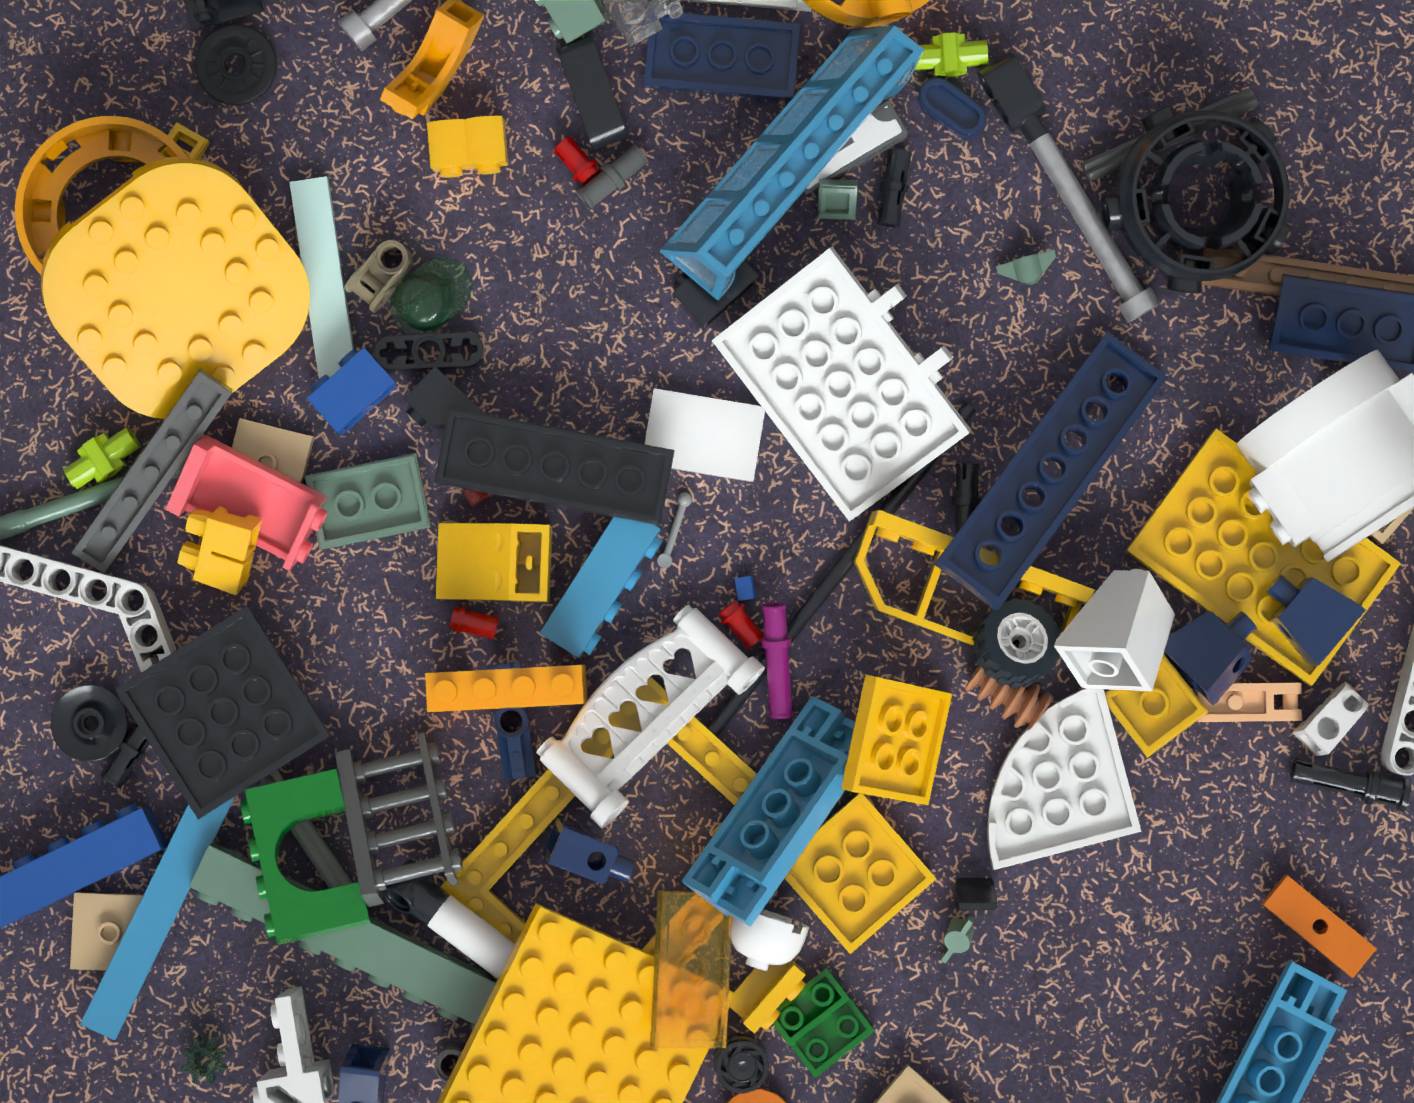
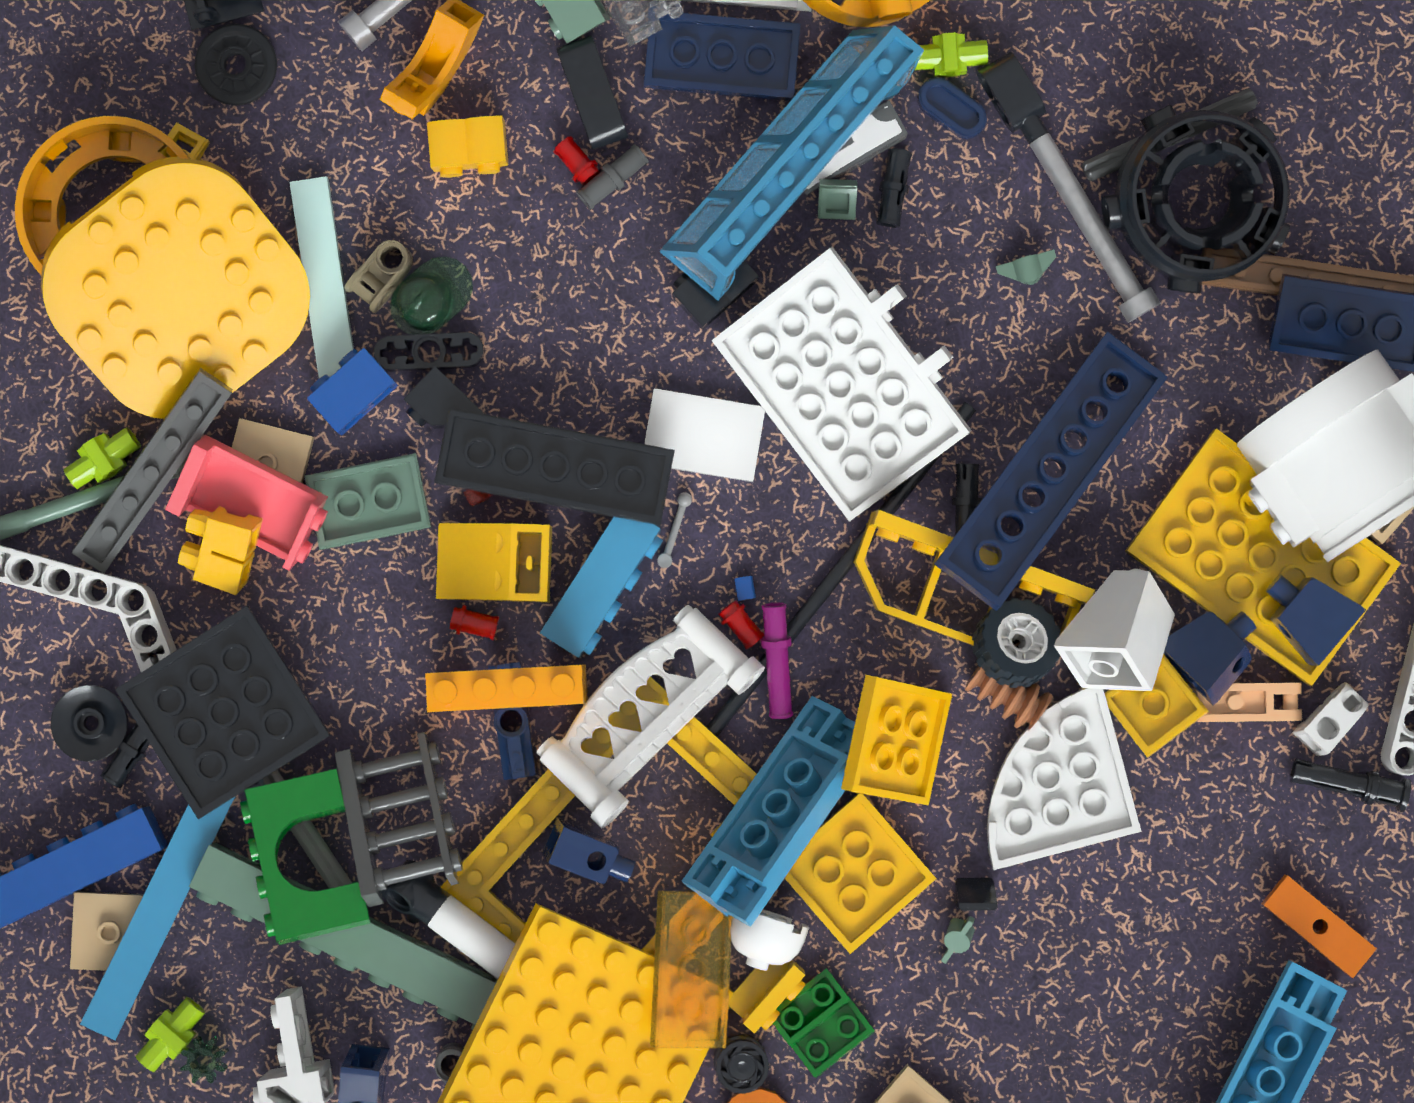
(170, 1034): none -> lime axle

